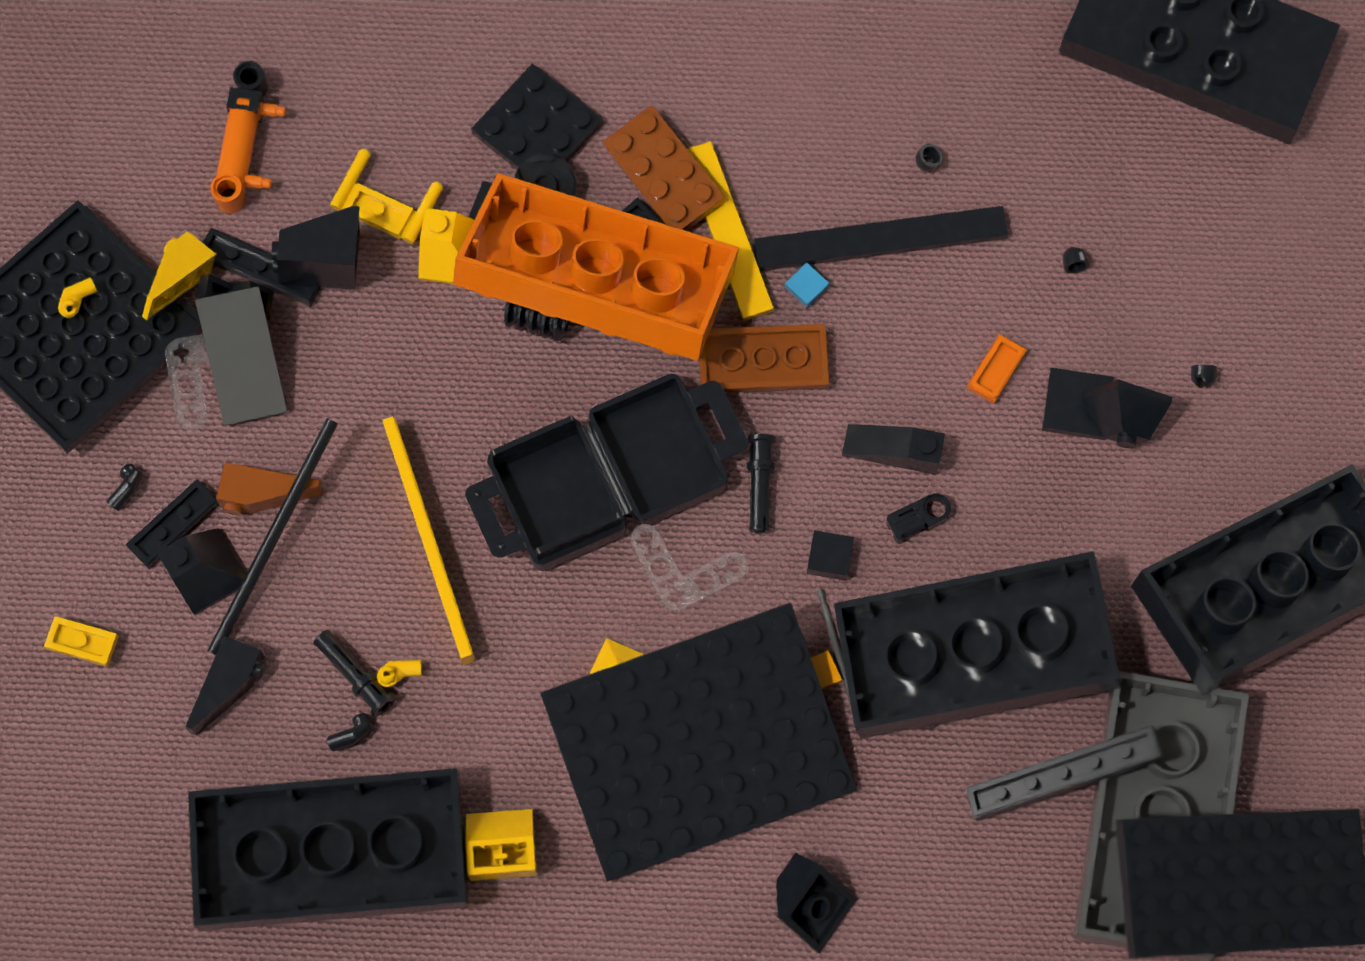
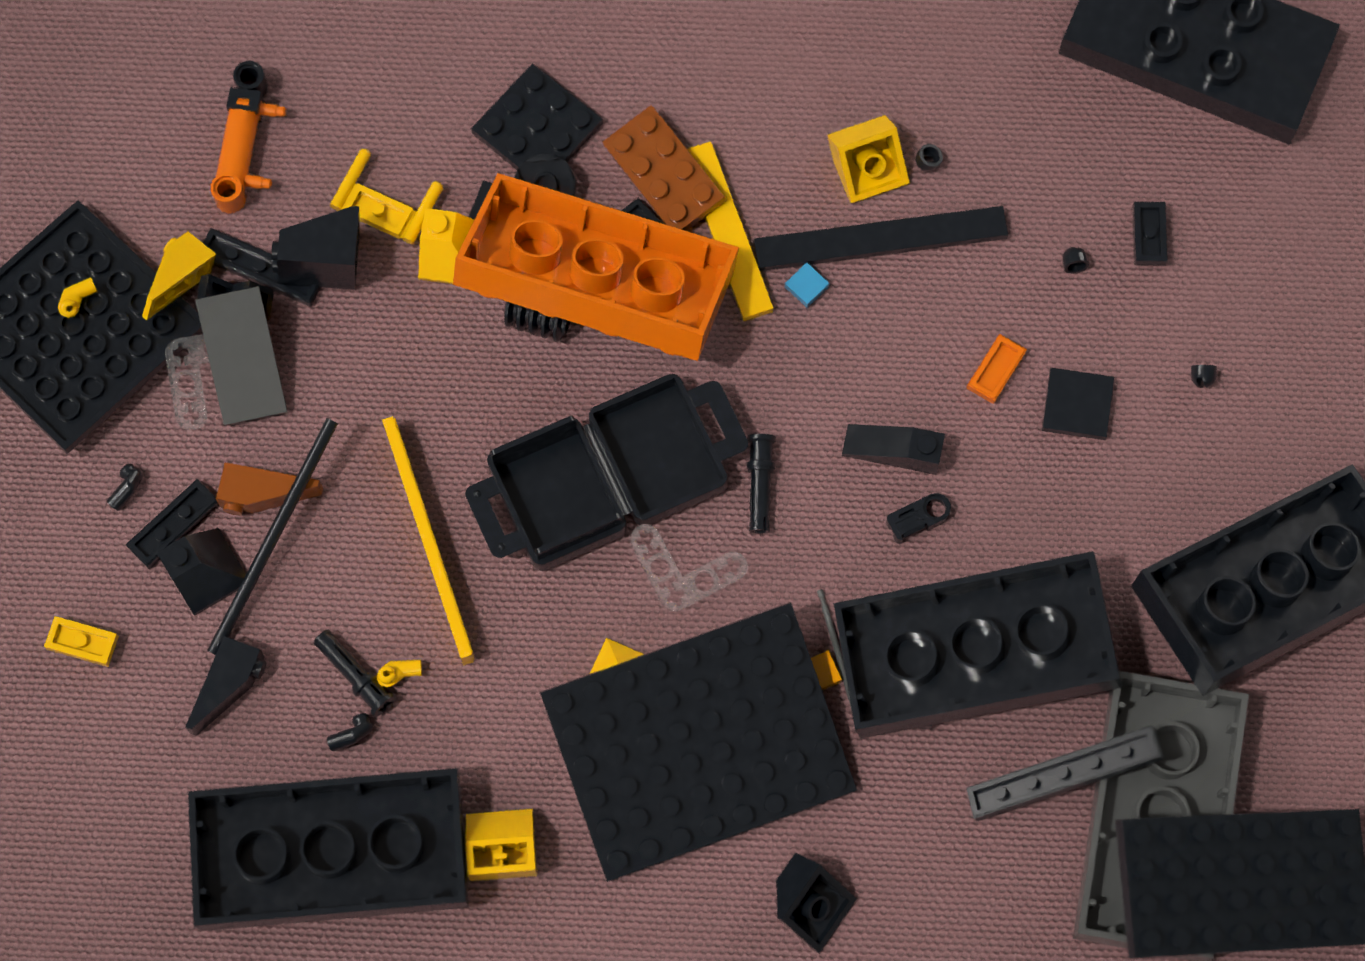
(766, 358): dark orange plate -> none
(830, 555): black piece -> none
(868, 158): none -> yellow slope
(1126, 411): black slope -> none
(1149, 233): none -> black plate

